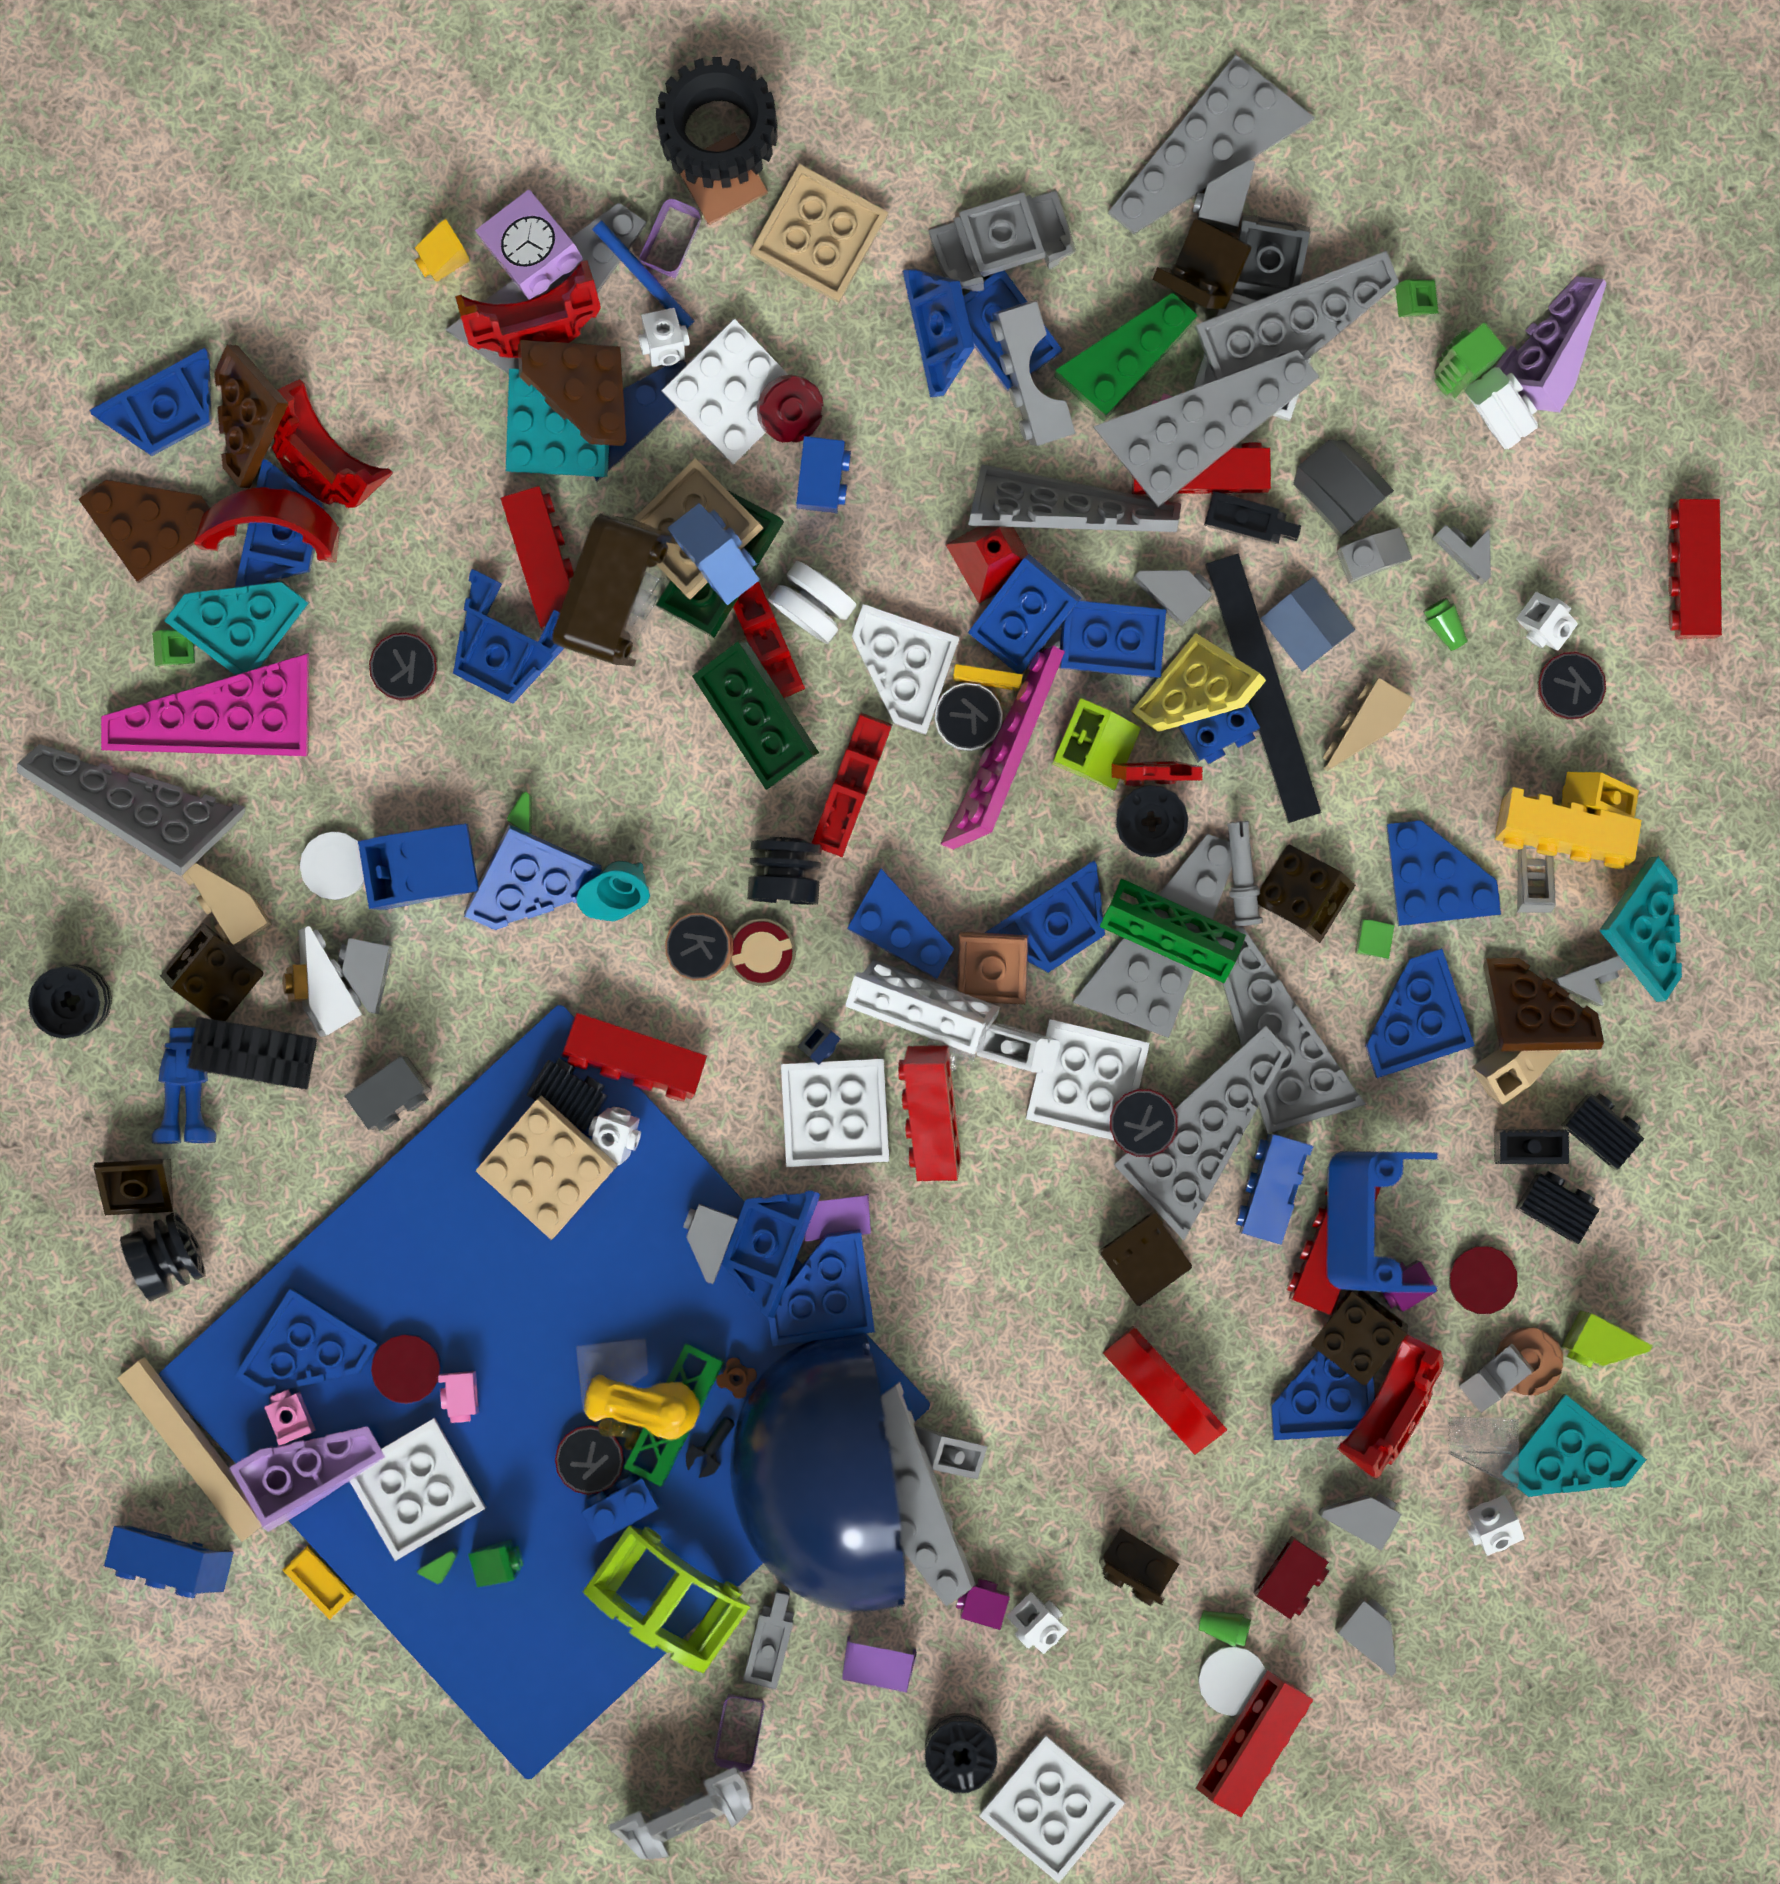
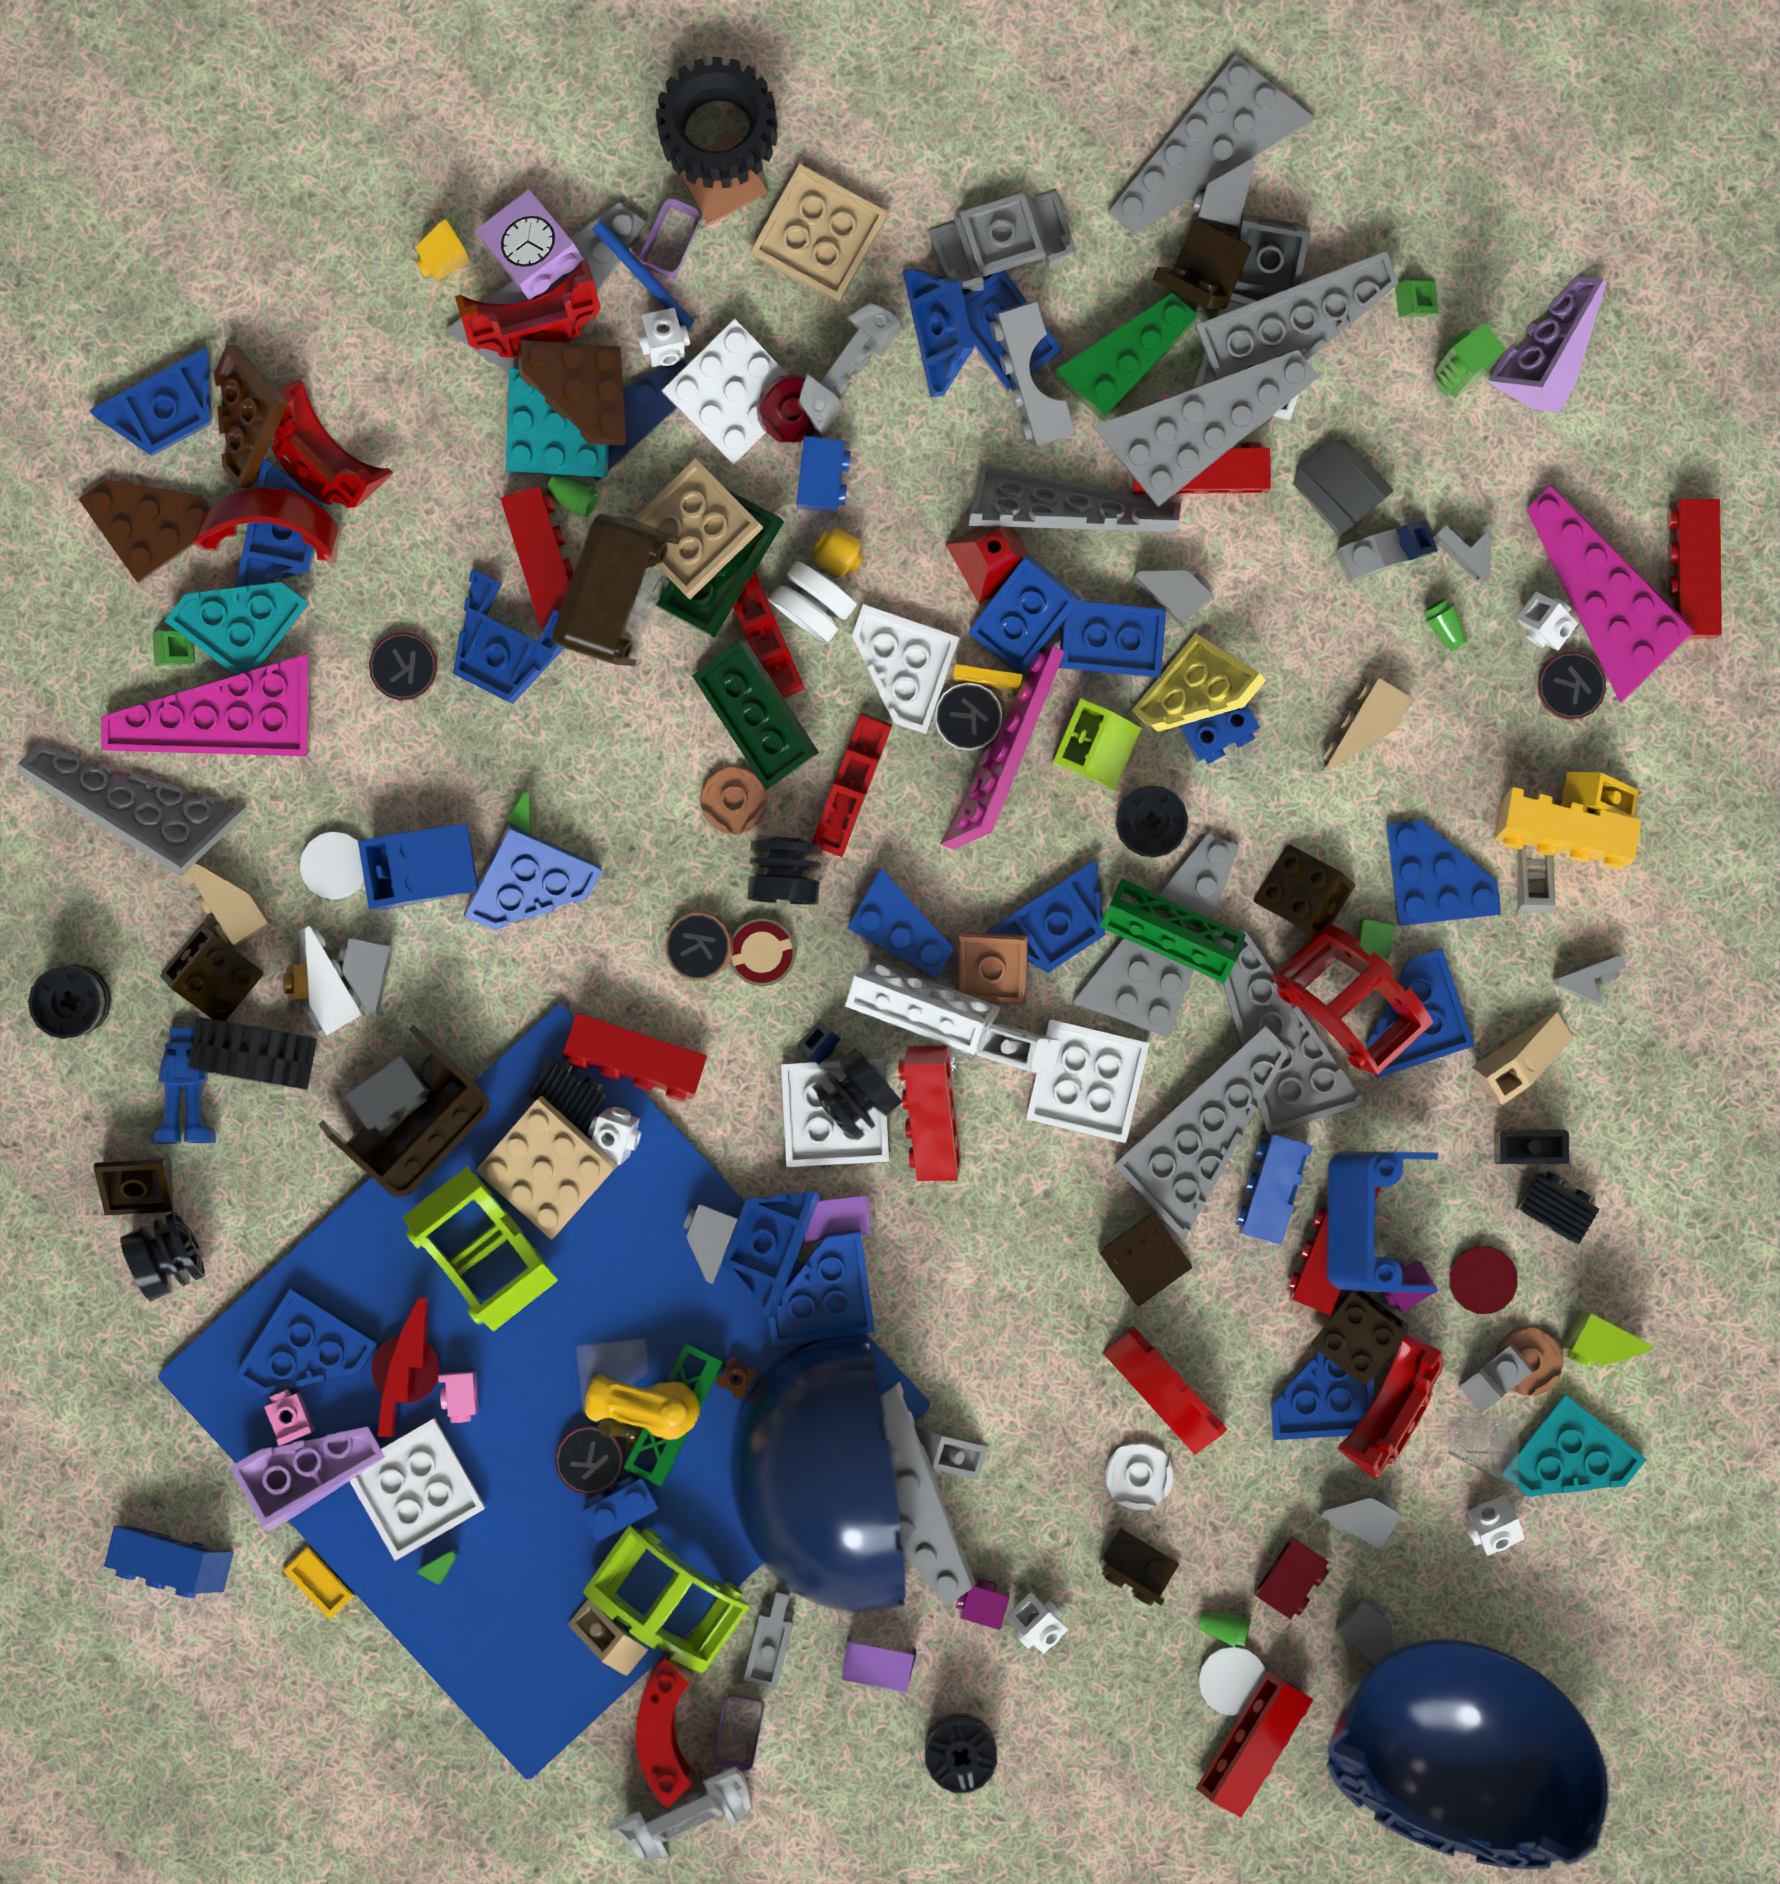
(190, 1446): tan tile -> none
(409, 1353): none -> red slope
(426, 1133): none -> dark brown windscreen
(444, 1204): none -> lime window
(496, 1563): green slope -> none
(574, 495): none -> bright green cone
(607, 1638): none -> tan slope
(614, 892): teal piece -> none
(655, 1734): none -> red window
(710, 1448): black bar -> none
(715, 552): medium blue brick -> none
(731, 811): none -> nougat tile
(837, 552): none -> yellow head
(856, 1094): none -> black wheel
(875, 332): none -> light grey piece
(1051, 1808): white plate -> none
(1136, 1464): none -> white tile
(1143, 1122): black tile -> none
(1159, 771): red wing -> none
(1244, 891): light grey pin -> none
(1249, 519): black hinge -> none
(1269, 701): black tile -> none
(1307, 624): sand blue slope -> none
(1320, 953): none -> red window
(1416, 540): none -> dark blue plate
(1471, 1756): none -> dark blue windscreen
(1502, 407): white brick -> none
(1536, 1011): reddish brown plate -> none
(1603, 1130): black brick -> none
(1616, 605): none -> dark pink wing
(1644, 933): teal plate -> none

